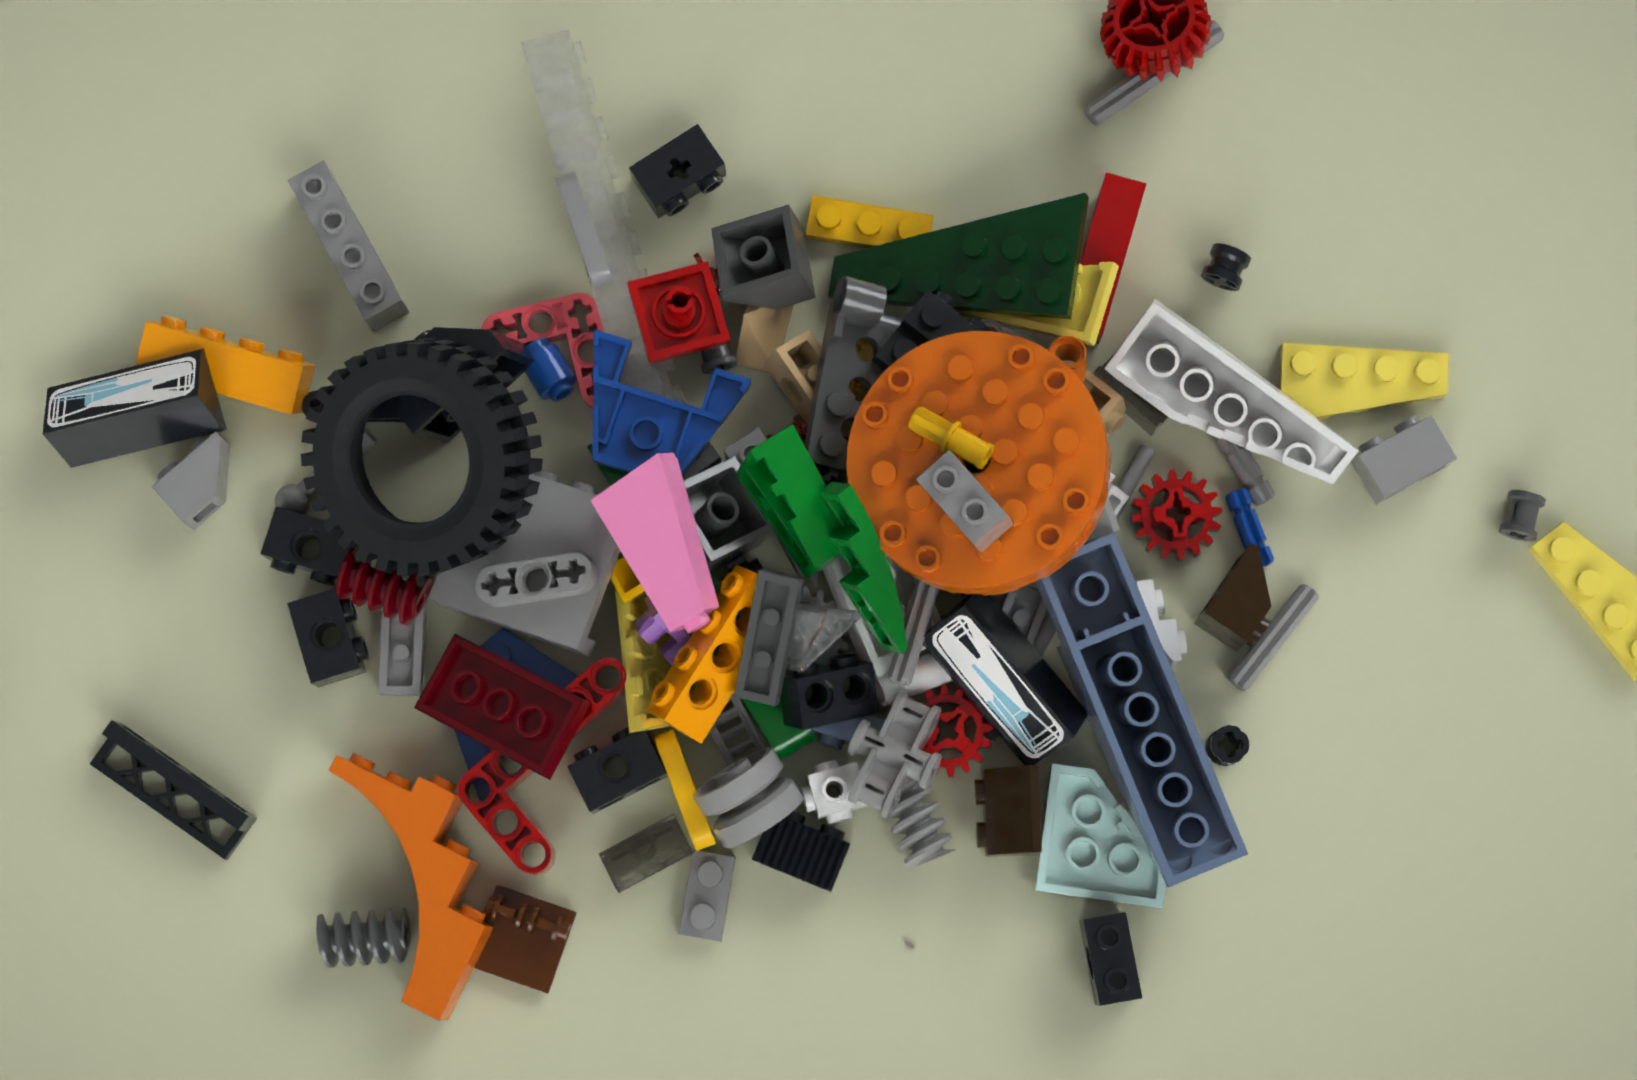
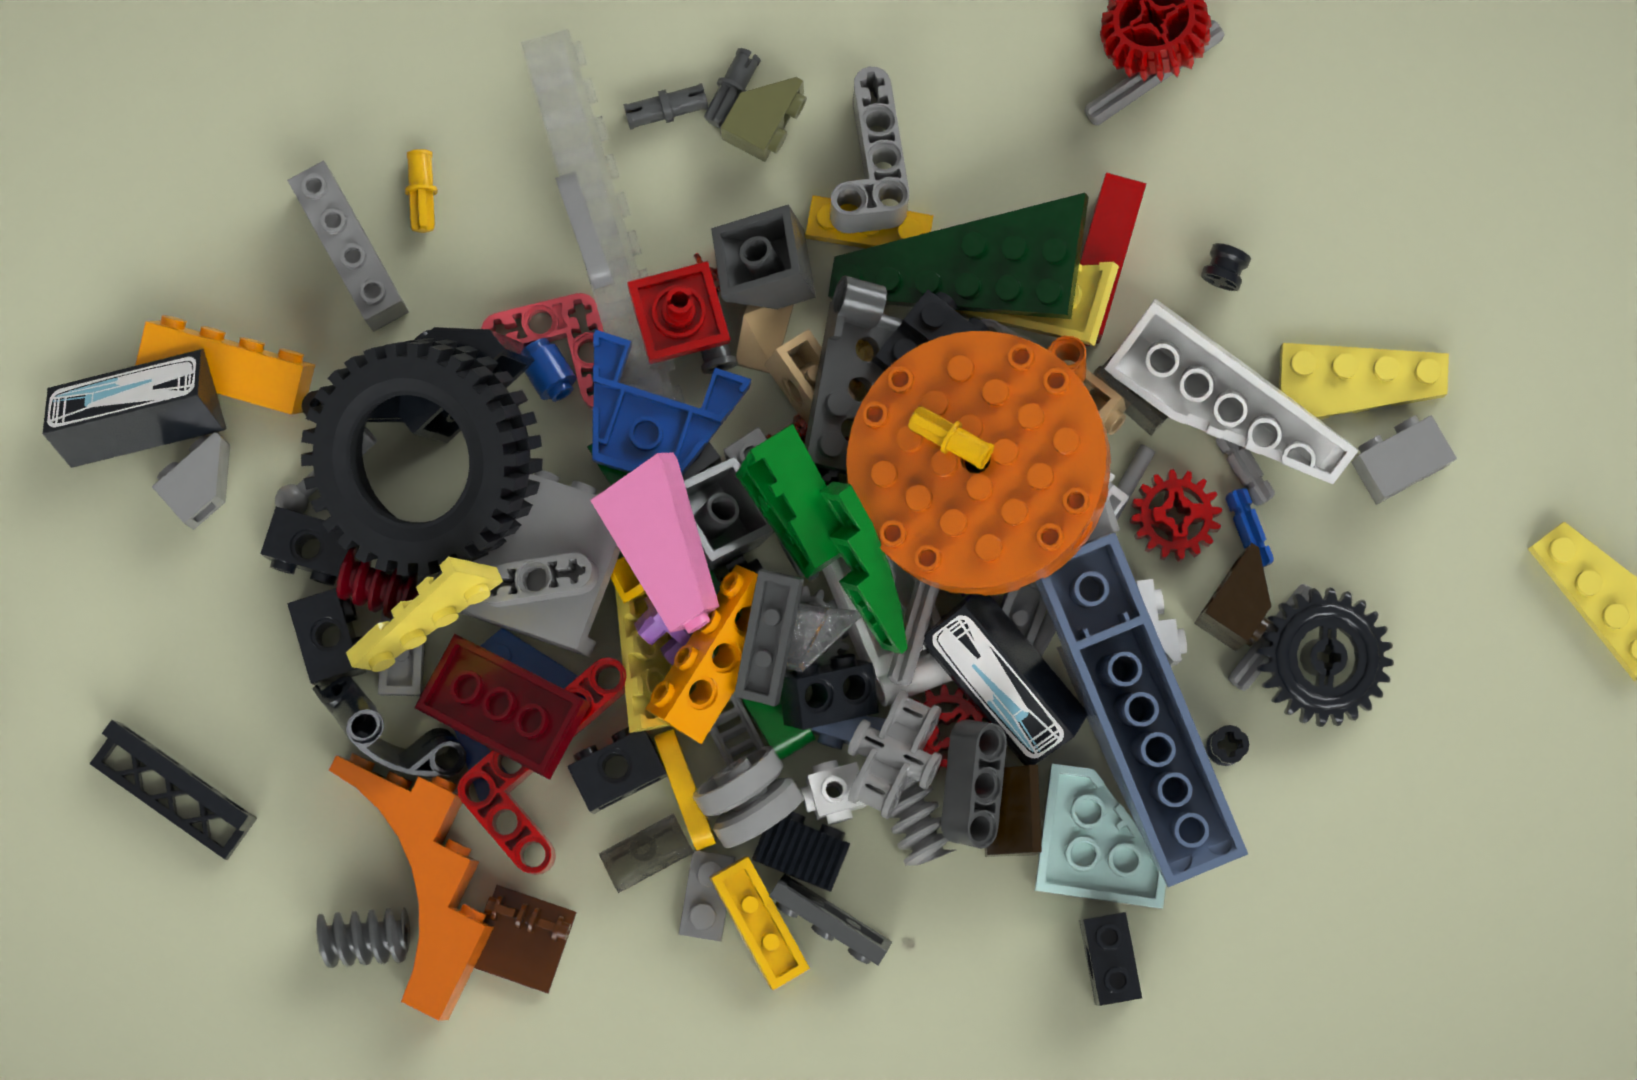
(365, 725): none -> black panel
(421, 190): none -> yellow axle
(435, 606): none -> light yellow wing
(666, 106): none -> dark grey pin
(690, 154): black brick -> none
(731, 86): none -> dark grey axle
(759, 922): none -> yellow plate
(761, 115): none -> olive slope
(830, 920): none -> dark grey plate
(874, 148): none -> light grey beam
(965, 501): light grey brick -> none
(973, 783): none -> dark grey beam
(1322, 697): none -> black gear
(1522, 515): dark grey bush -> none

